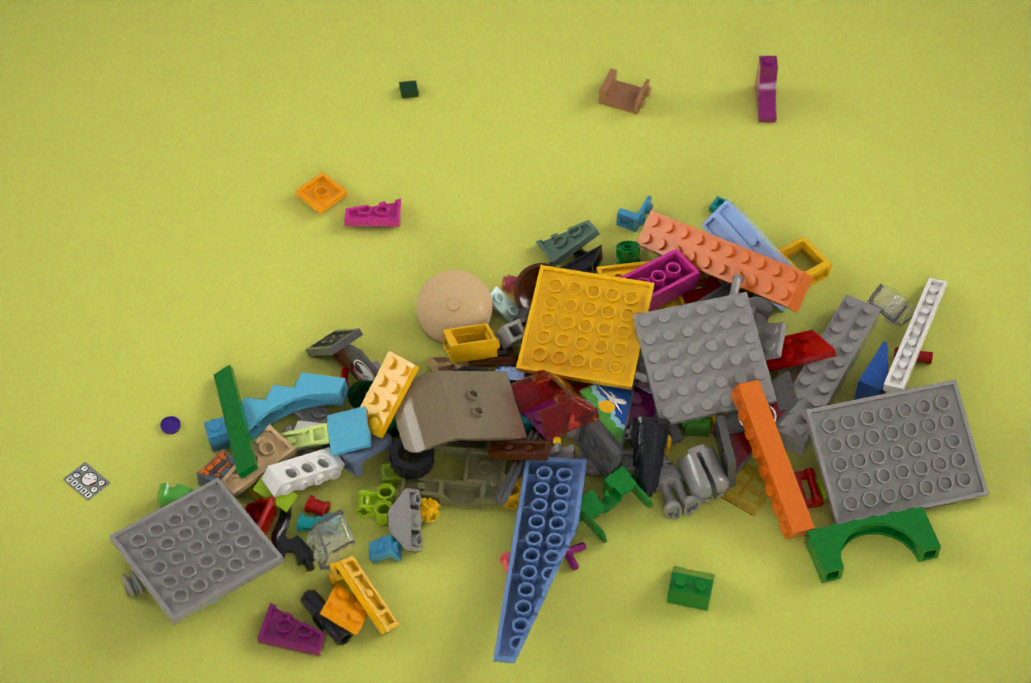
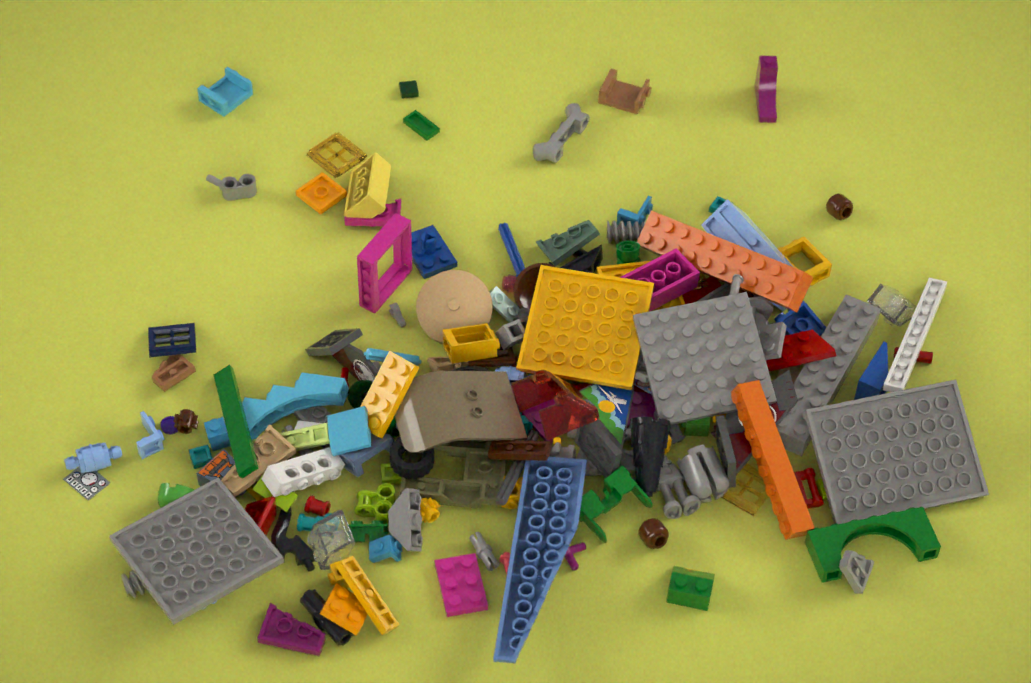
(93, 457): none -> light blue piece
(152, 443): none -> light blue bracket
(172, 349): none -> dark blue piece
(172, 371): none -> medium nougat wing
(186, 421): none -> reddish brown gear
(200, 456): none -> teal tile
(226, 93): none -> medium azure panel
(235, 189): none -> light grey beam
(326, 164): none -> clear yellow piece
(368, 188): none -> light yellow slope
(375, 292): none -> dark pink window
(375, 530): none -> green hinge
(380, 355): none -> medium azure axle
(396, 314): none -> light grey piece
(421, 125): none -> green tile
(430, 252): none -> blue plate
(461, 585): none -> dark pink plate
(484, 551): none -> light grey pin
(511, 248): none -> blue axle
(553, 149): none -> light grey plate
(623, 232): none -> light grey piece
(653, 533): none -> reddish brown head
(801, 321): none -> blue plate
(839, 206): none -> reddish brown head
(856, 570): none -> light grey wing

